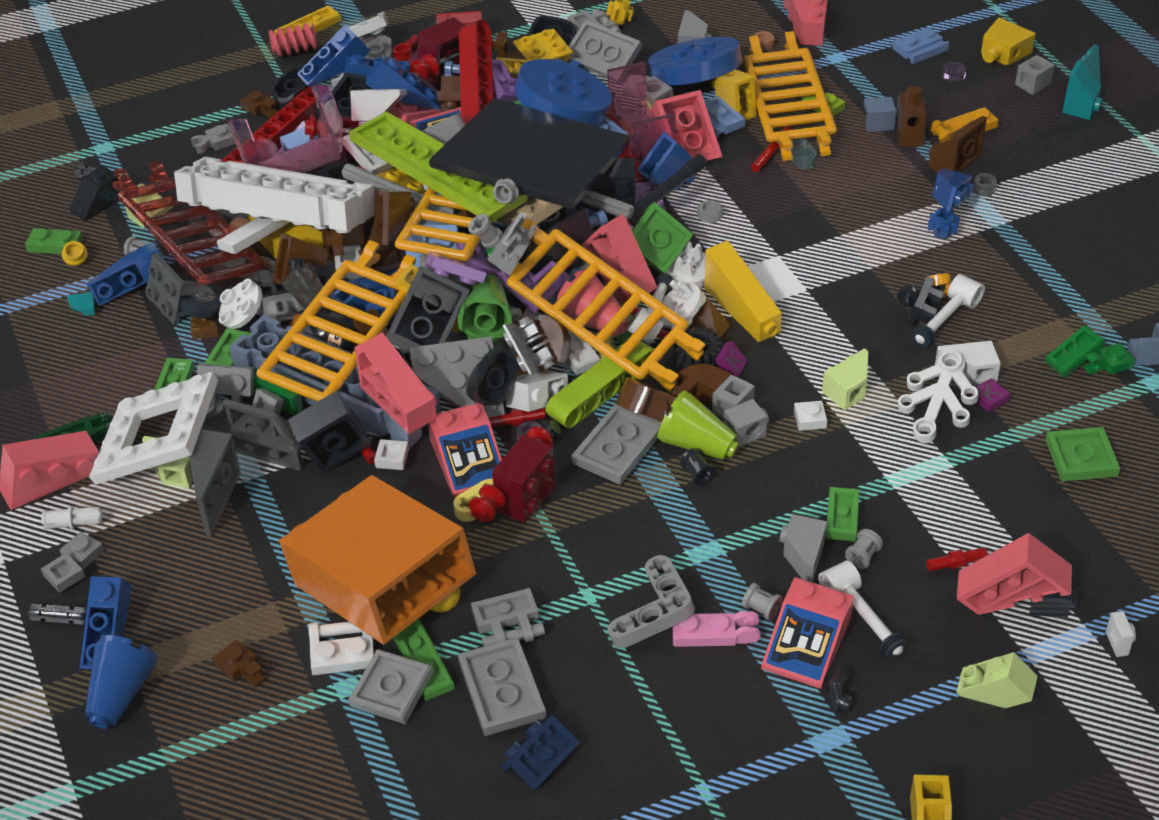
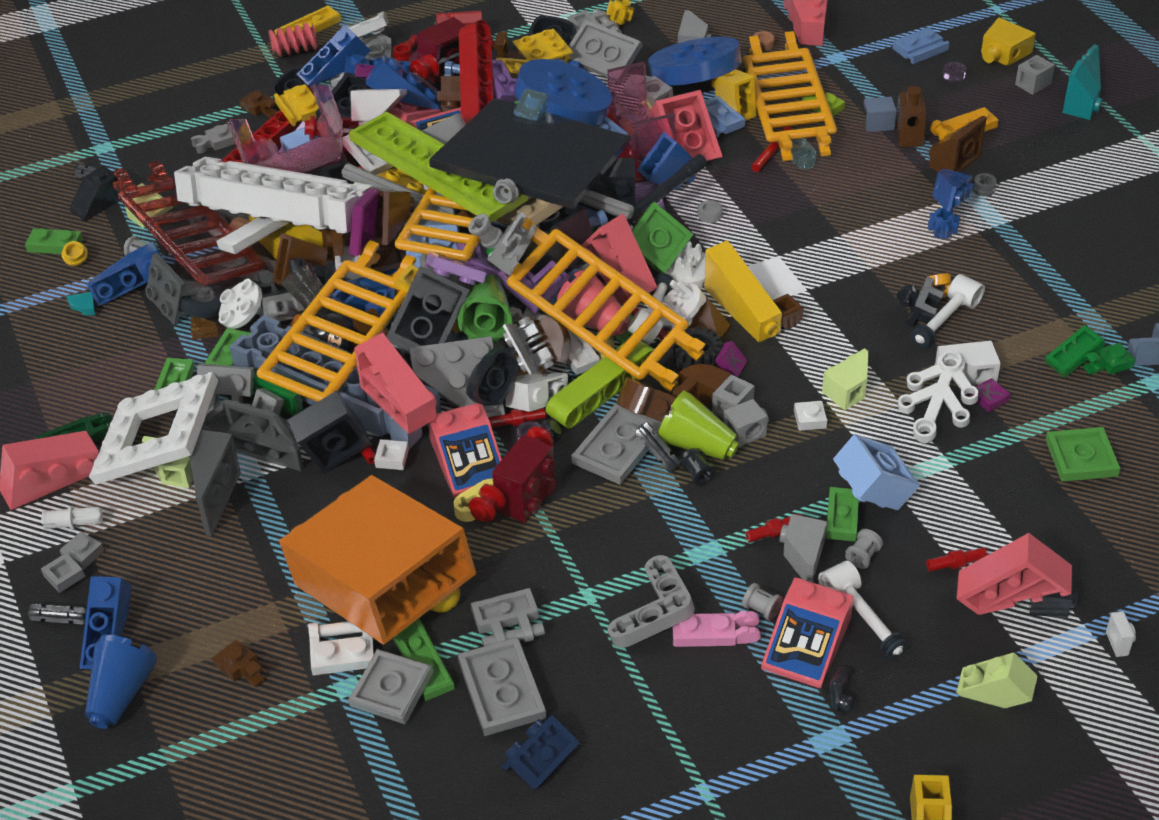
(297, 104): none -> yellow plate
(363, 70): none -> magenta tile
(364, 221): none -> magenta plate
(531, 104): none -> clear light blue slope
(657, 446): none -> black axle
(771, 528): none -> red bar
(791, 311): none -> reddish brown brick
(875, 472): none -> light blue brick

